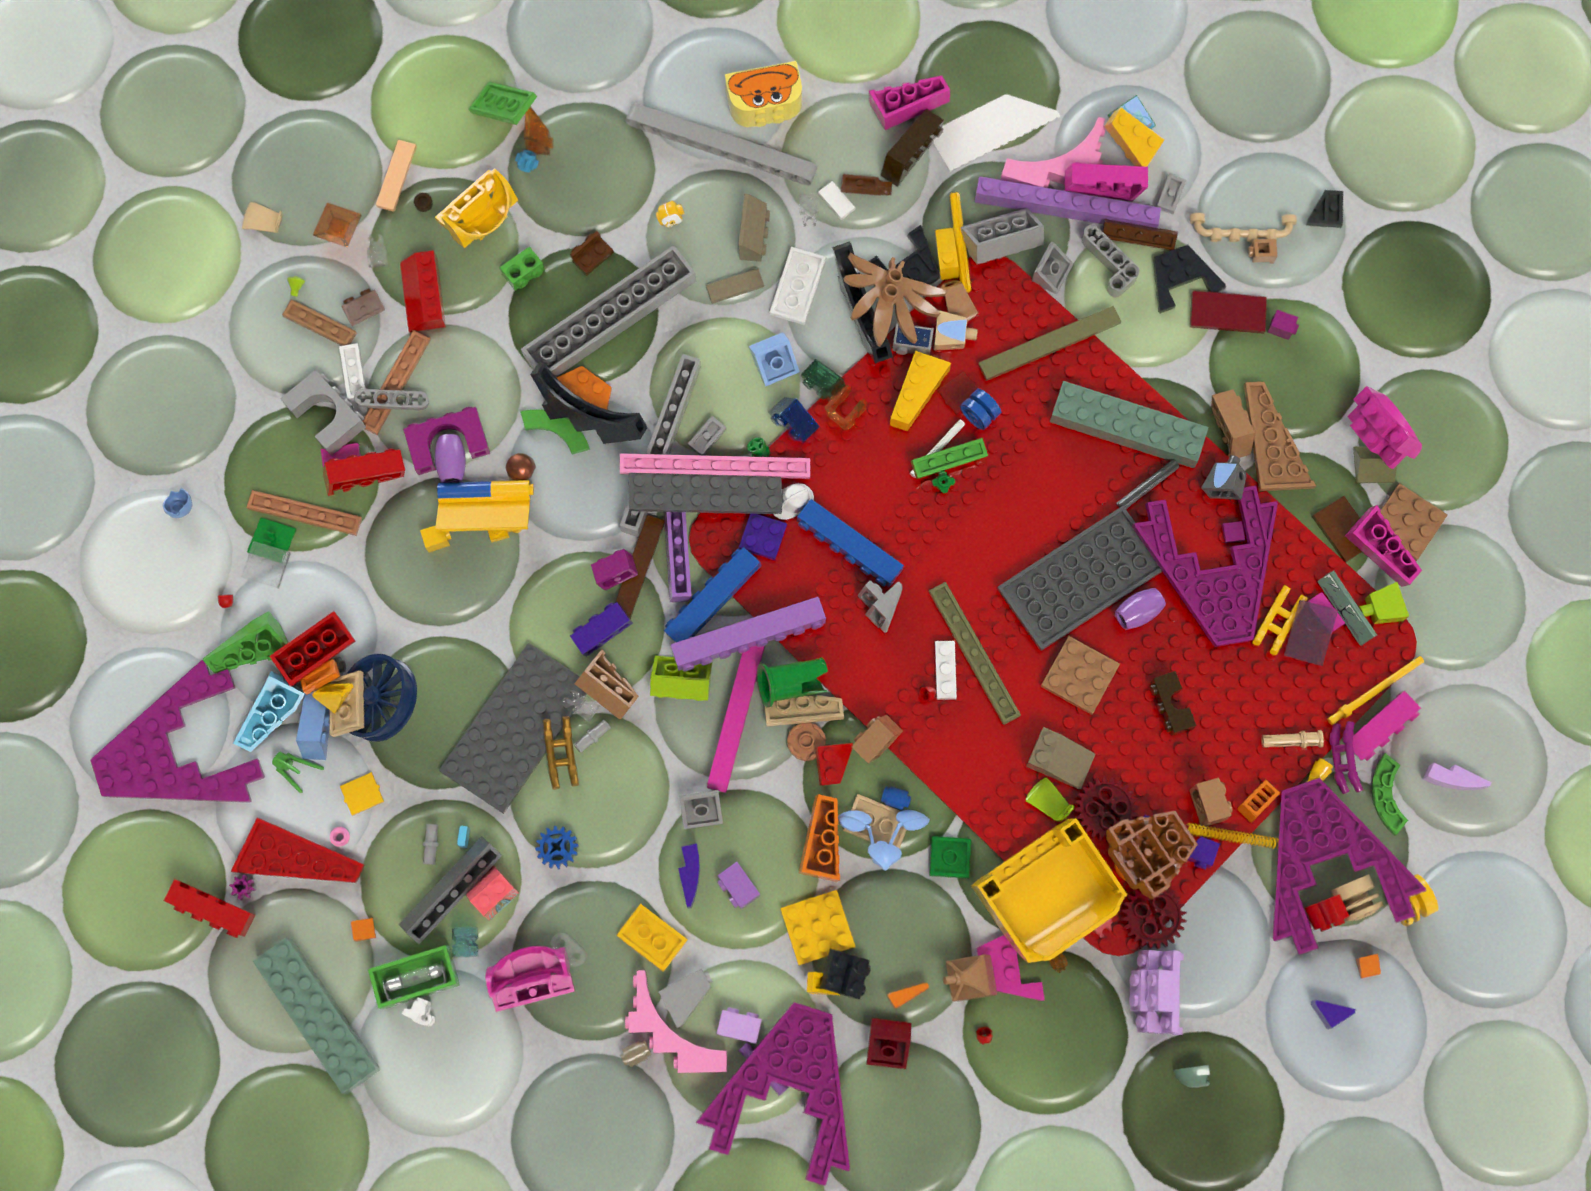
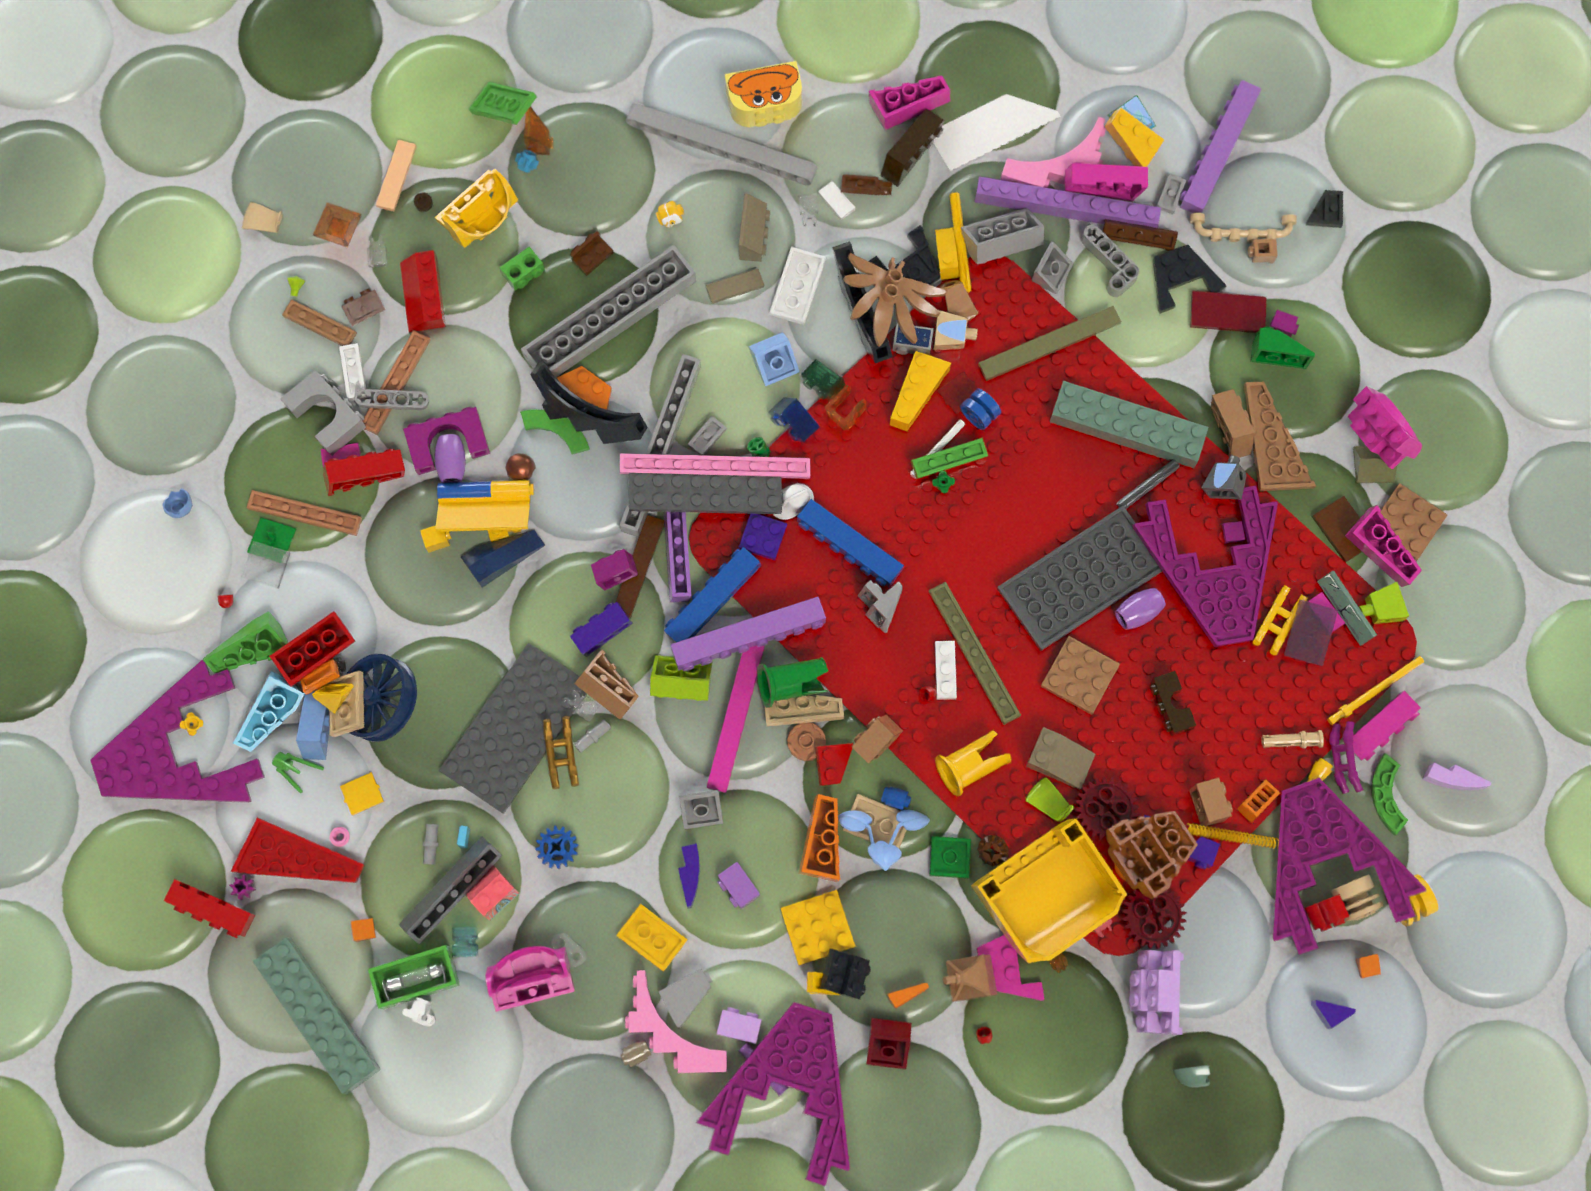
(197, 723): none -> yellow plate
(497, 557): none -> dark blue wedge
(967, 766): none -> yellow piece
(999, 846): none -> reddish brown gear
(1220, 148): none -> medium lavender brick
(1278, 349): none -> green slope

